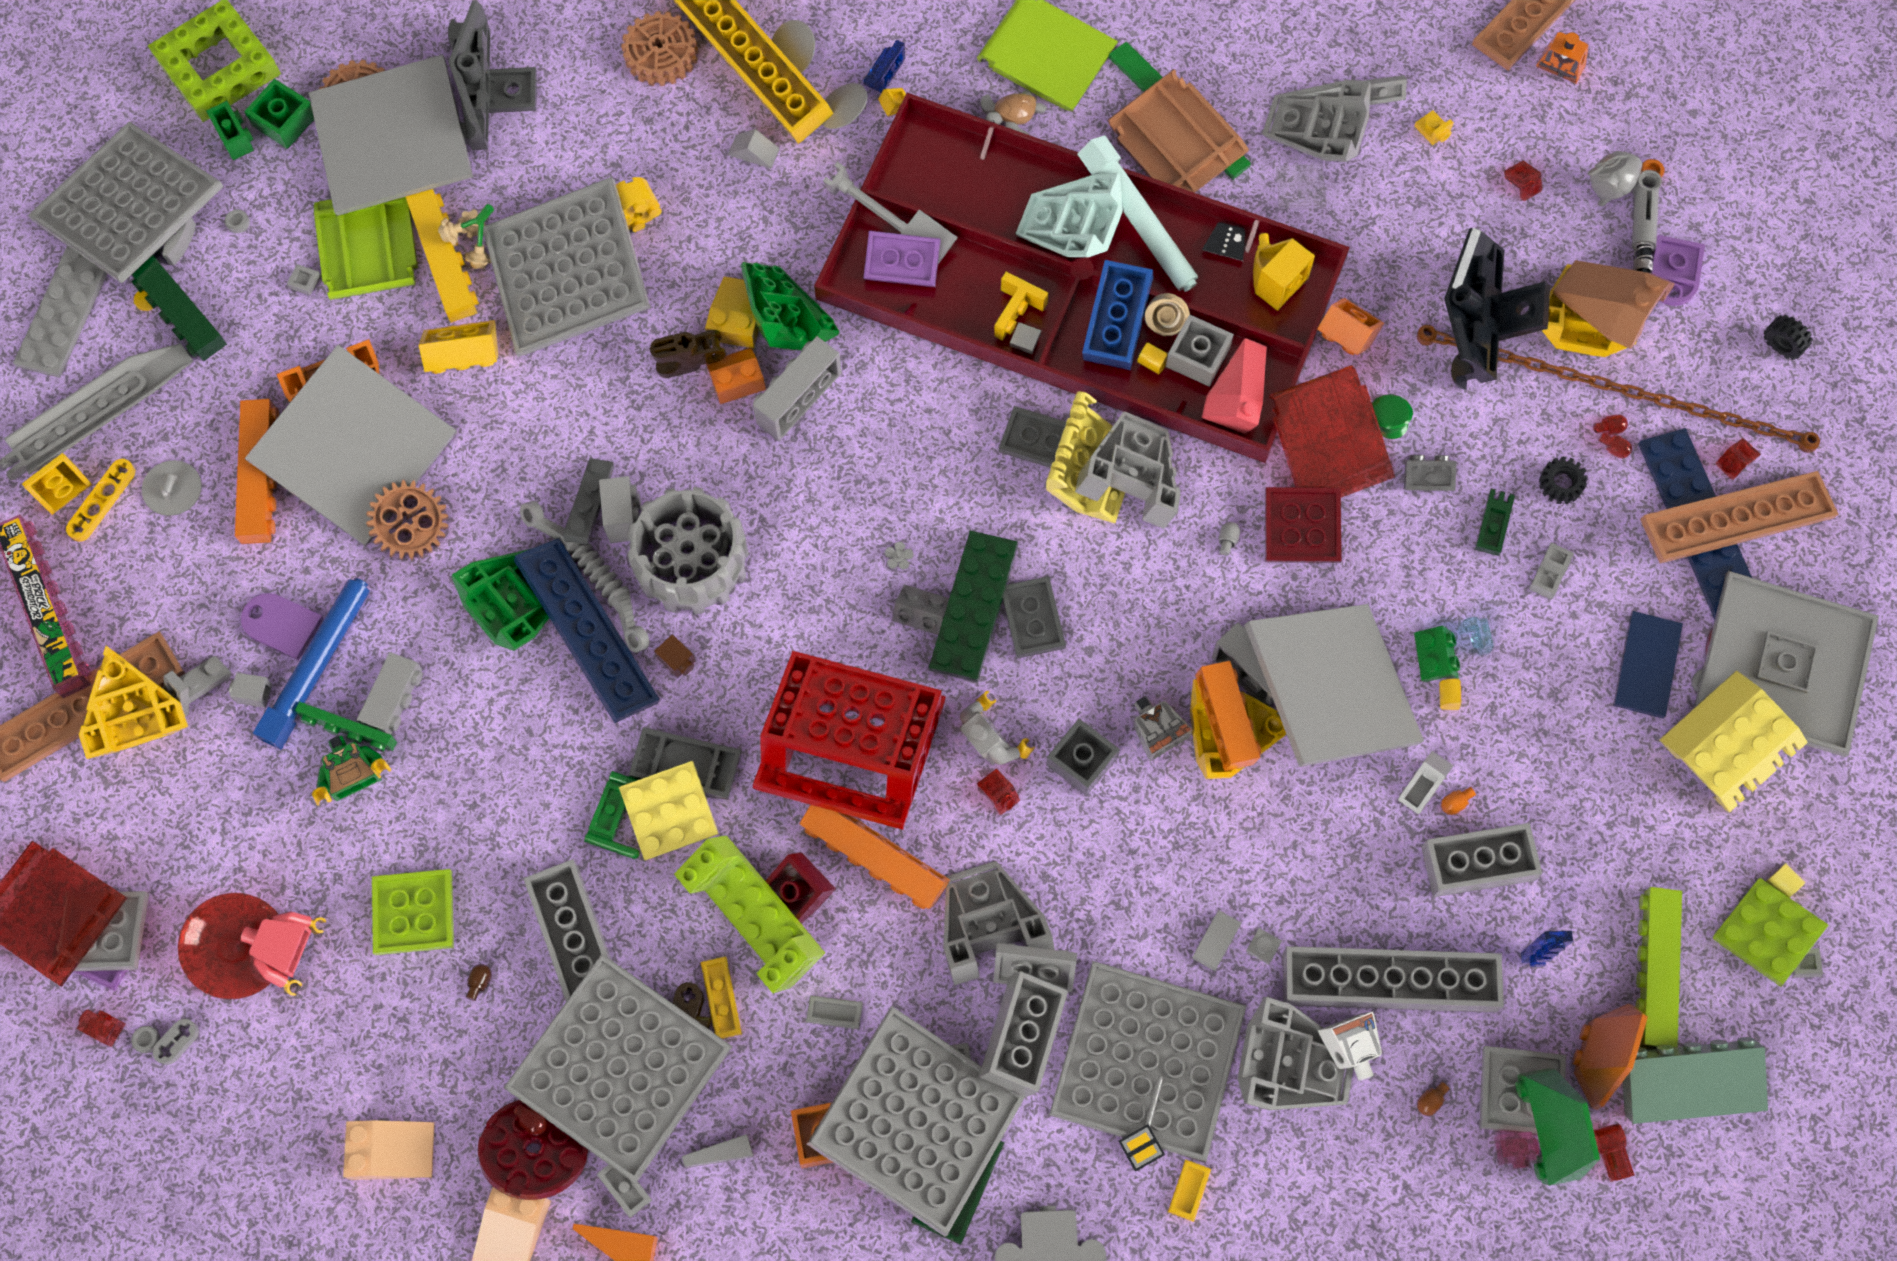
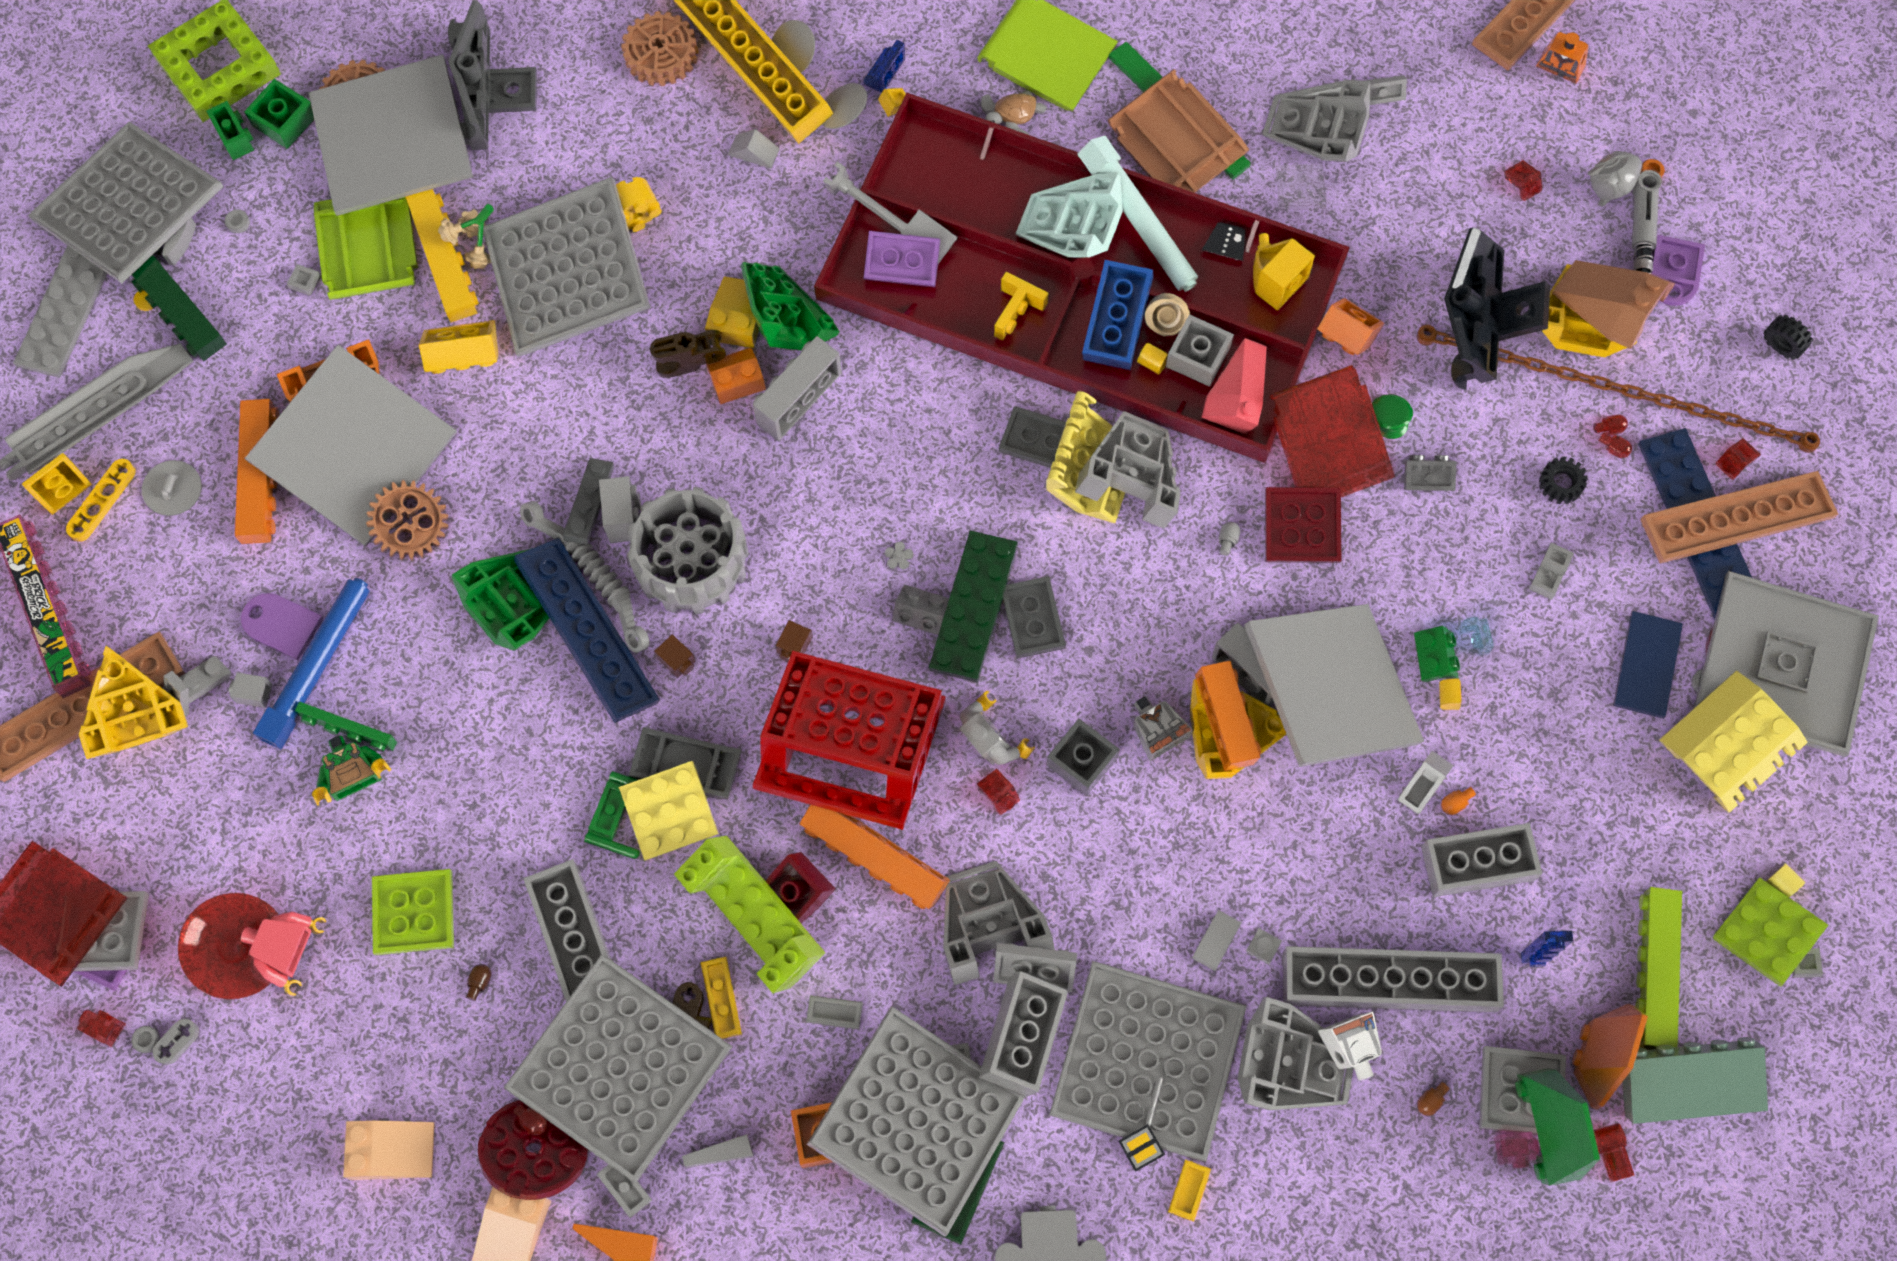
(390, 694): light grey brick -> none
(794, 638): none -> reddish brown brick
(1025, 338): light grey tile -> none
(1434, 128): yellow bracket -> none
(1494, 523): dark green hinge -> none

